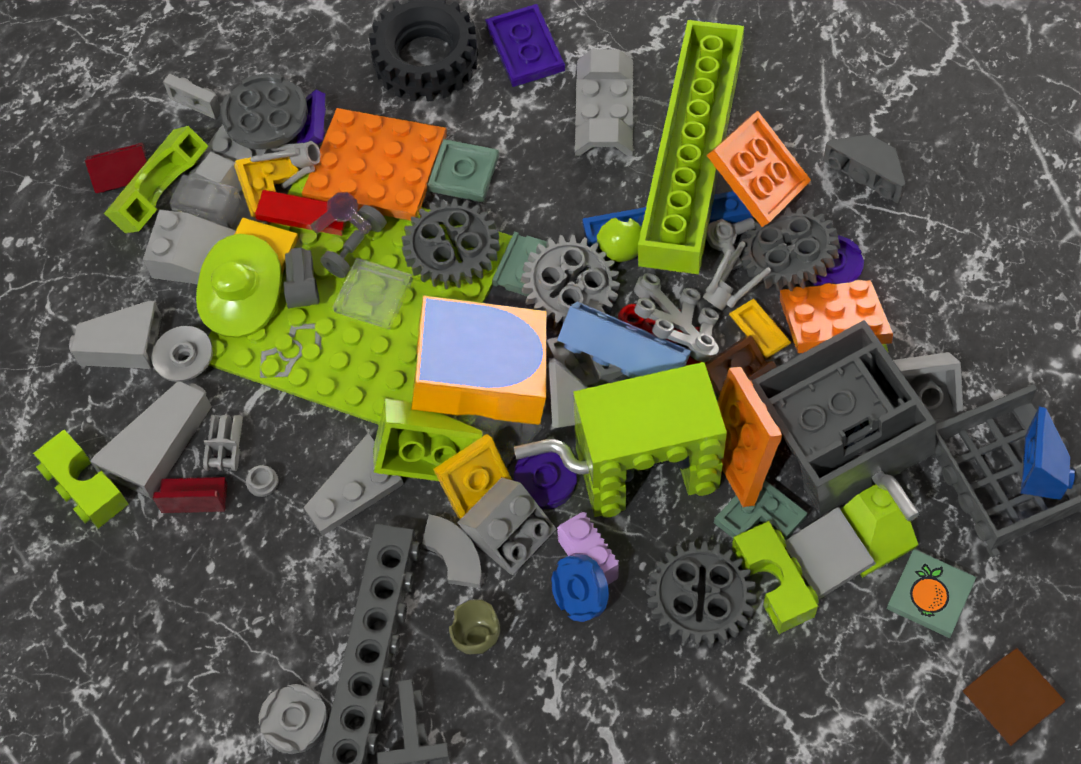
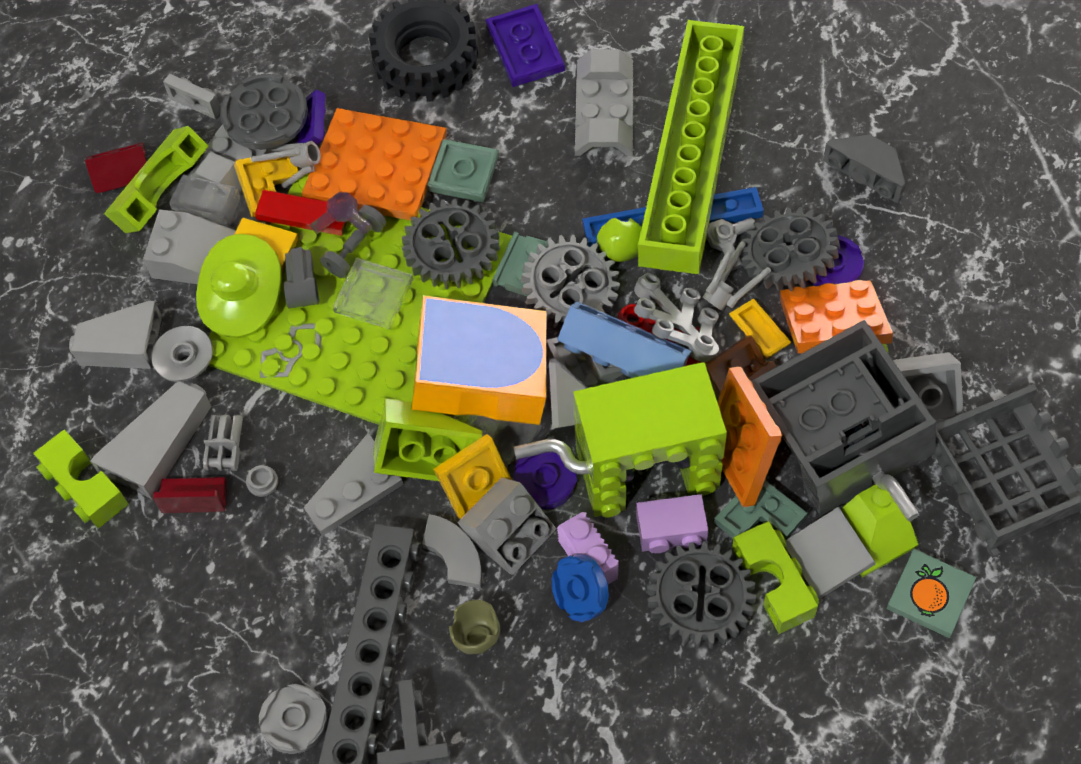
(671, 523): none -> lavender brick
(759, 168): orange plate -> none
(1013, 696): reddish brown slope -> none
(1045, 460): blue slope -> none

